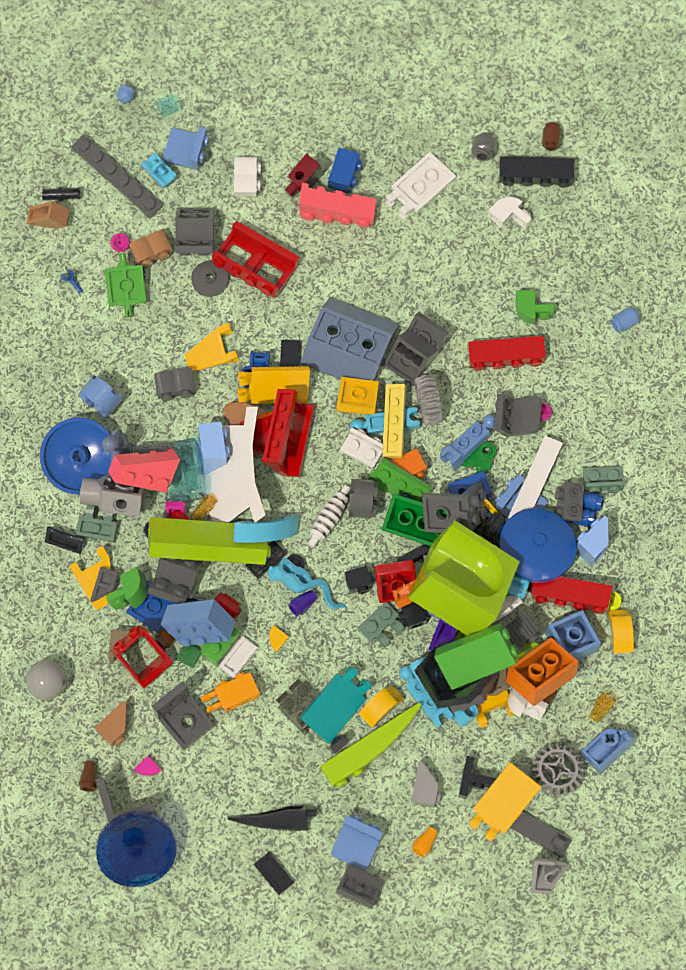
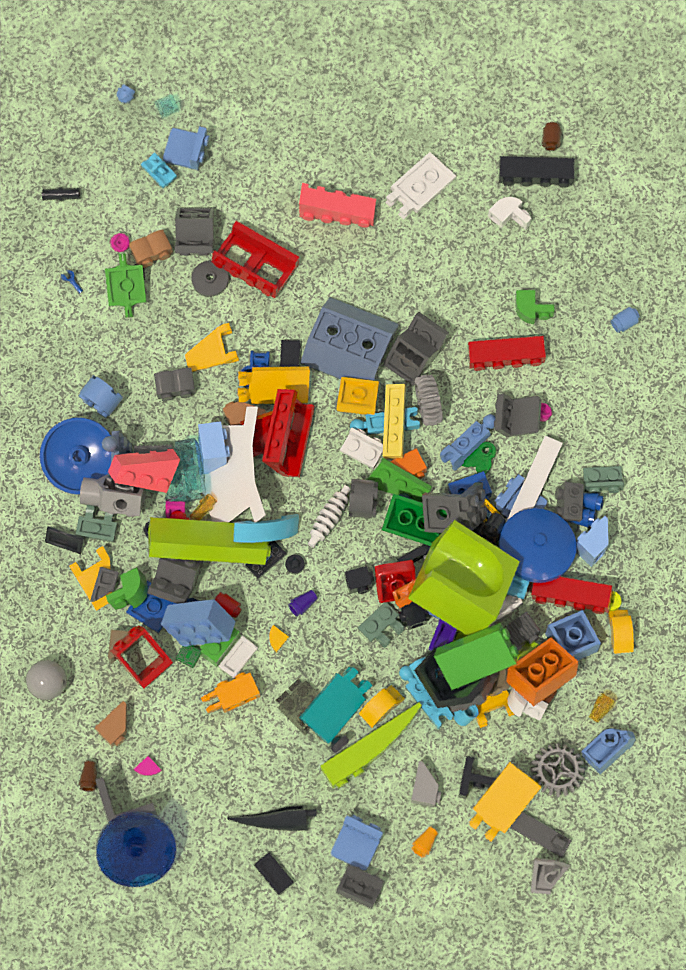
(48, 215): medium nougat slope -> none
(116, 176): dark grey plate -> none
(164, 639): reddish brown cone -> none
(177, 706): dark grey bracket -> none
(246, 177): white brick -> none
(299, 580): medium azure animal -> none
(310, 169): dark red torso -> none
(344, 169): blue brick -> none
(483, 147): flat silver head -> none

